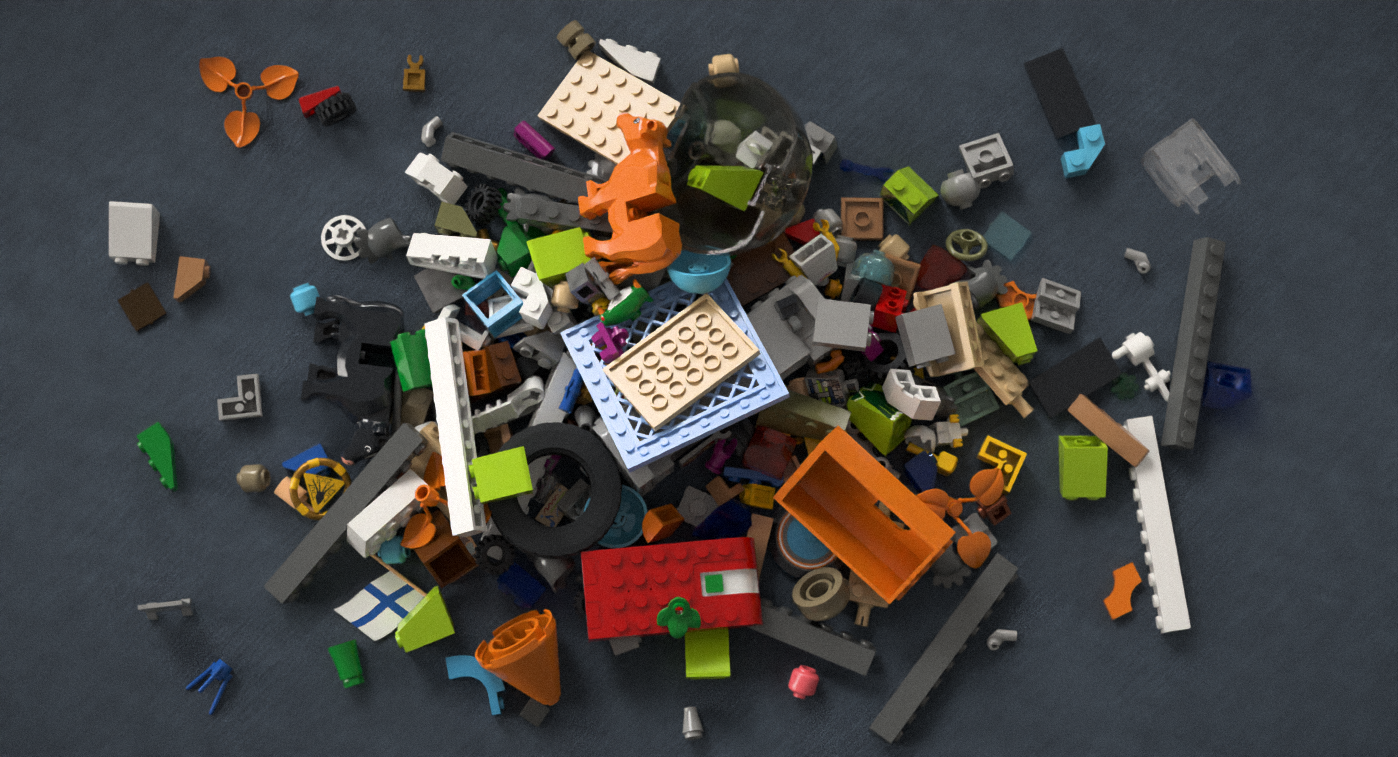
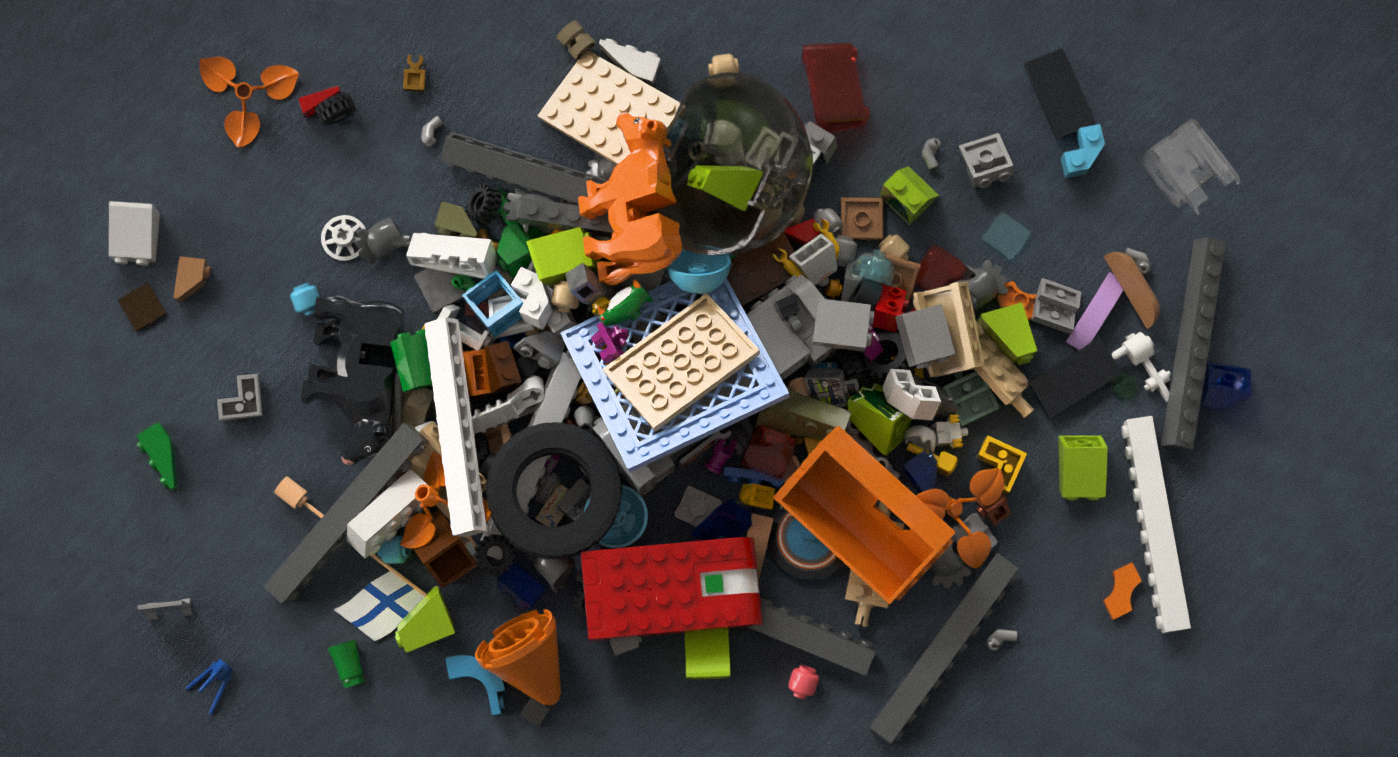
(253, 478): dark tan head -> none
(315, 452): blue slope -> none
(320, 488): piece -> none
(439, 180): white brick -> none
(501, 476): lime slope -> none
(533, 141): magenta brick -> none
(572, 391): blue pin -> none
(601, 278): light grey pin -> none
(661, 522): orange brick -> none
(678, 620): green plate -> none
(691, 724): light grey cone -> none
(721, 491): medium nougat panel -> none
(752, 149): white slope -> none
(821, 594): dark tan piece -> none
(832, 364): orange arm -> none
(834, 85): none -> clear red windscreen
(847, 165): clear blue piece -> none
(929, 151): none -> light grey arm
(960, 189): light grey plant -> none
(967, 240): olive piece -> none
(1096, 312): none -> lavender slope
(1108, 430): medium nougat slope -> none
(1134, 286): none -> medium nougat brick

